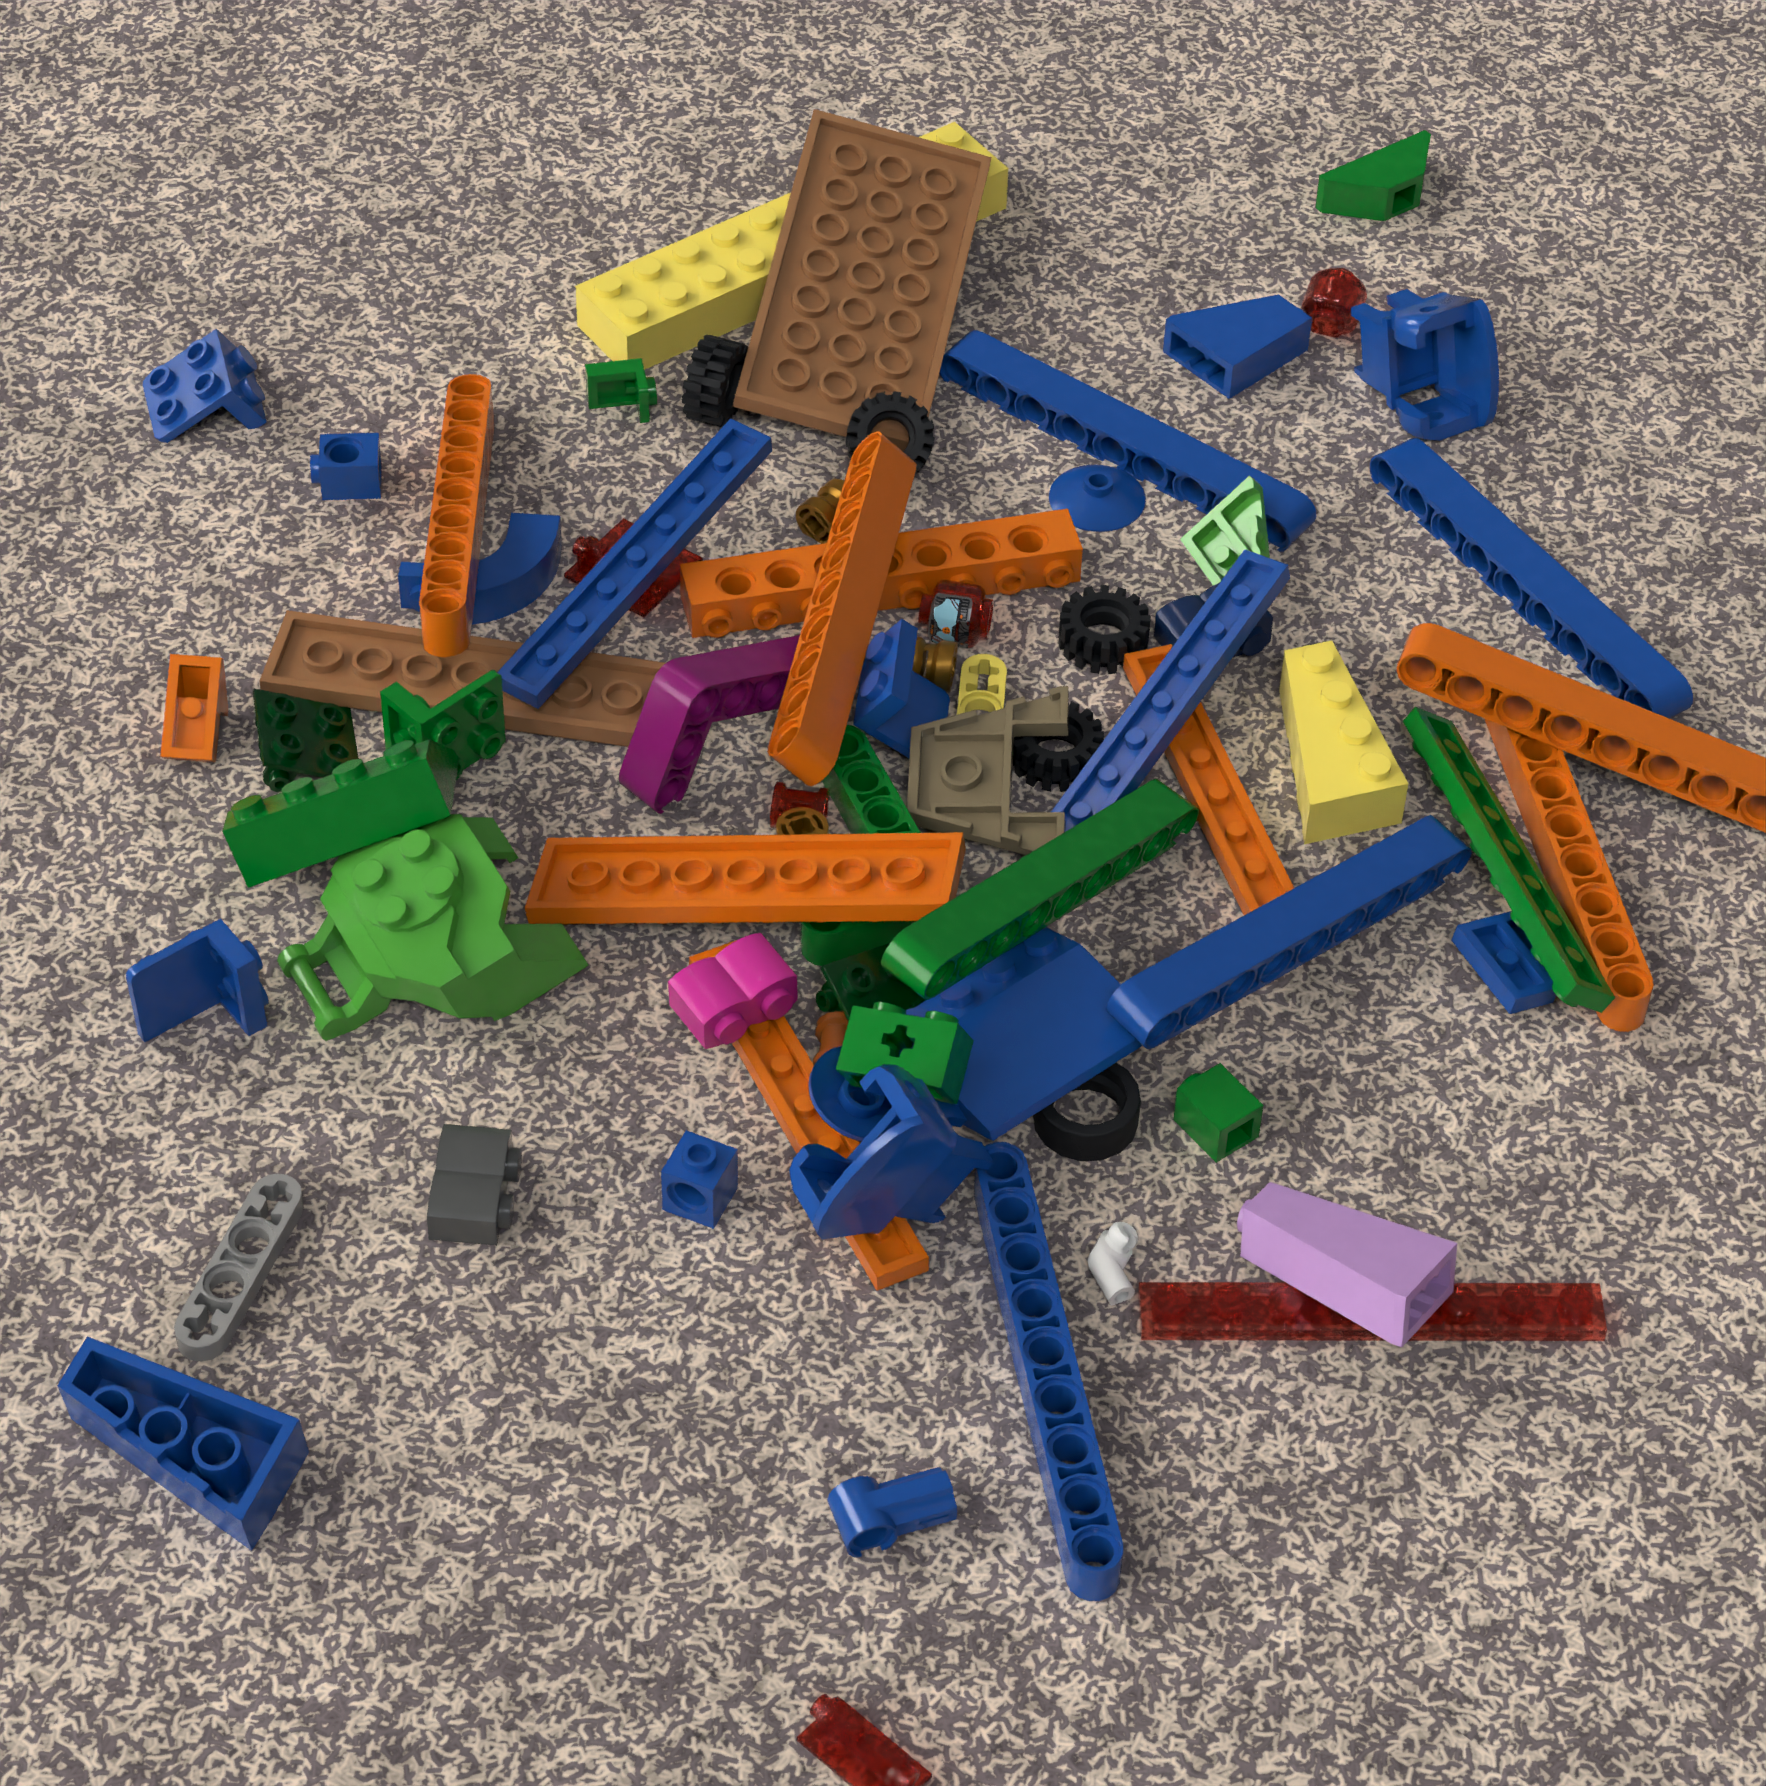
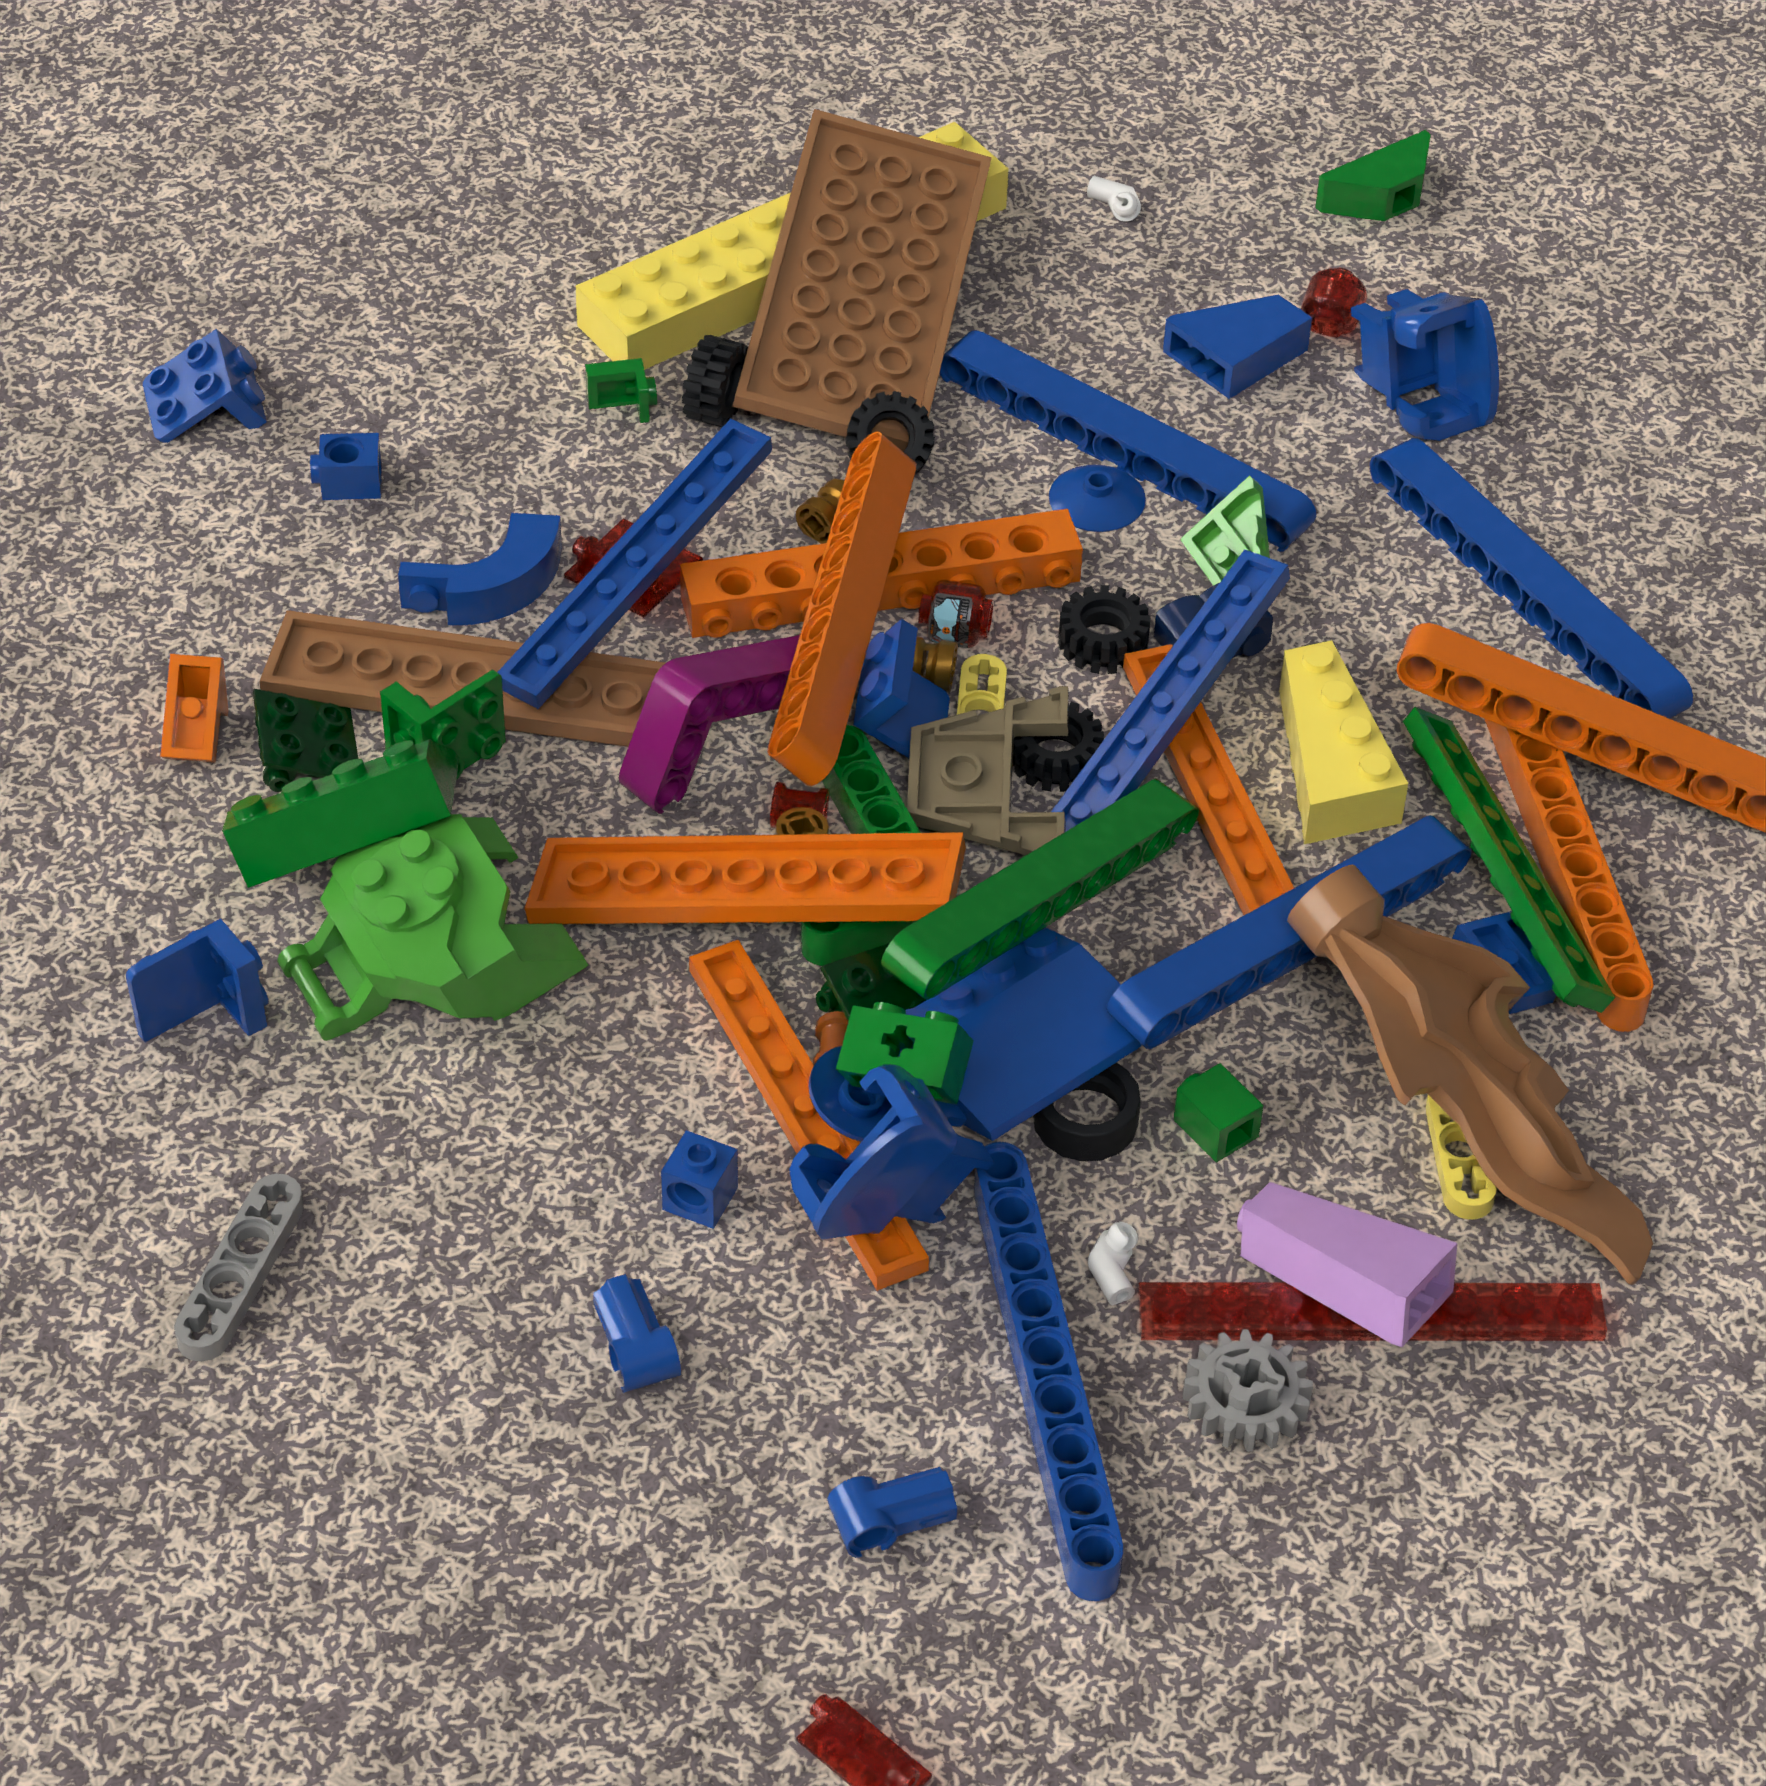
(188, 1436): blue wedge -> none
(457, 517): orange beam -> none
(471, 1184): dark grey brick -> none
(636, 1340): none -> blue piece
(733, 990): dark pink brick -> none
(1120, 197): none -> white arm
(1247, 1390): none -> light grey gear
(1448, 1033): none -> medium nougat piece
(1452, 1168): none -> light yellow beam

